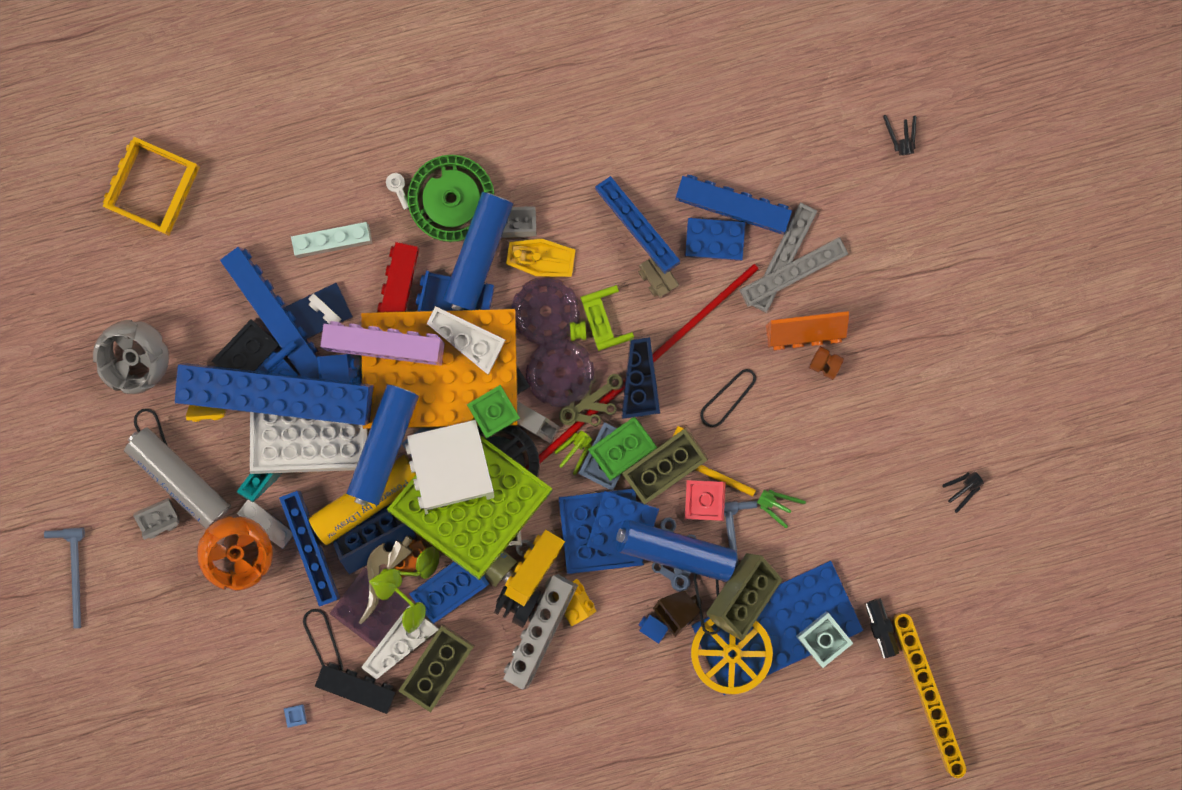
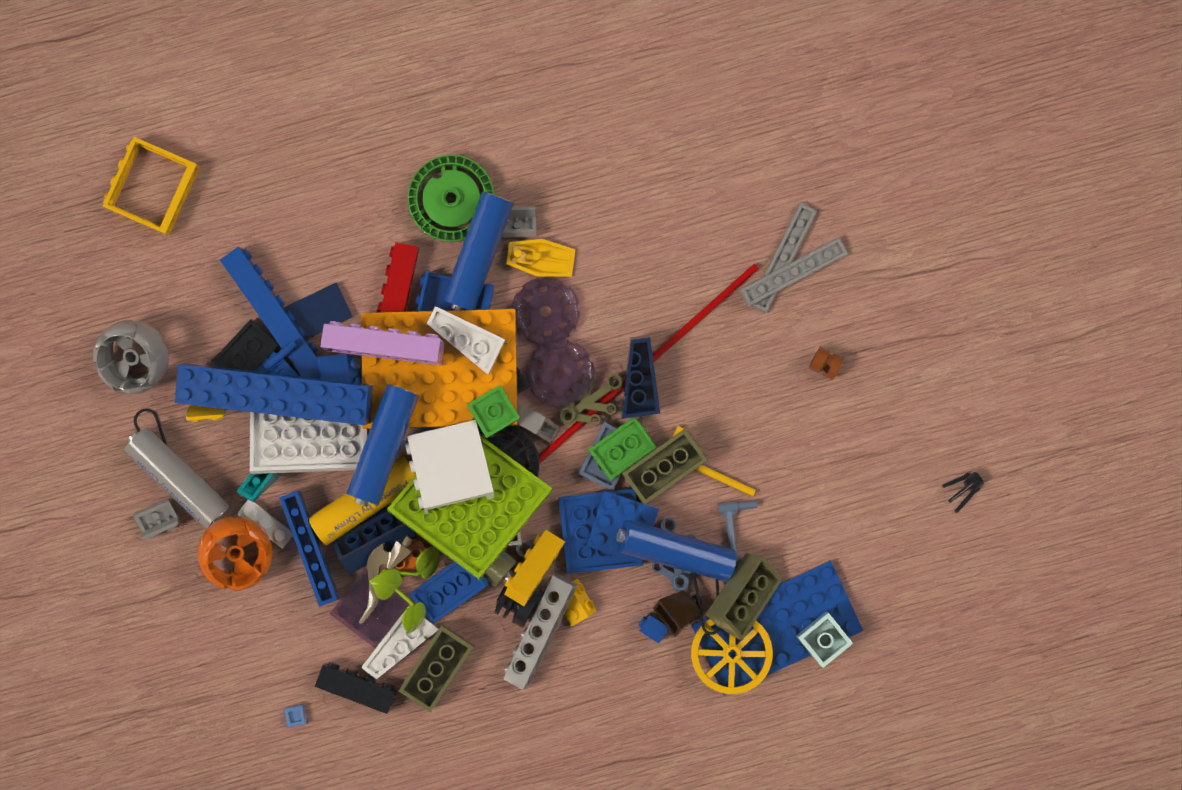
(72, 535): sand blue bar -> none
(318, 305): white plate -> none
(330, 632): black piece -> none
(331, 240): light aqua brick -> none
(396, 183): white plate -> none
(578, 331): lime wheel -> none
(581, 441): lime plant -> none
(598, 319): lime plate -> none
(637, 225): blue plate -> none
(660, 283): dark tan brick -> none
(705, 500): coral plate -> none
(715, 239): blue plate -> none
(733, 205): blue brick -> none
(736, 403): black piece -> none
(767, 500): bright green plant -> none
(807, 329): orange slope -> none
(881, 628): black piece -> none
(906, 145): black plant -> none
(929, 705): yellow beam -> none

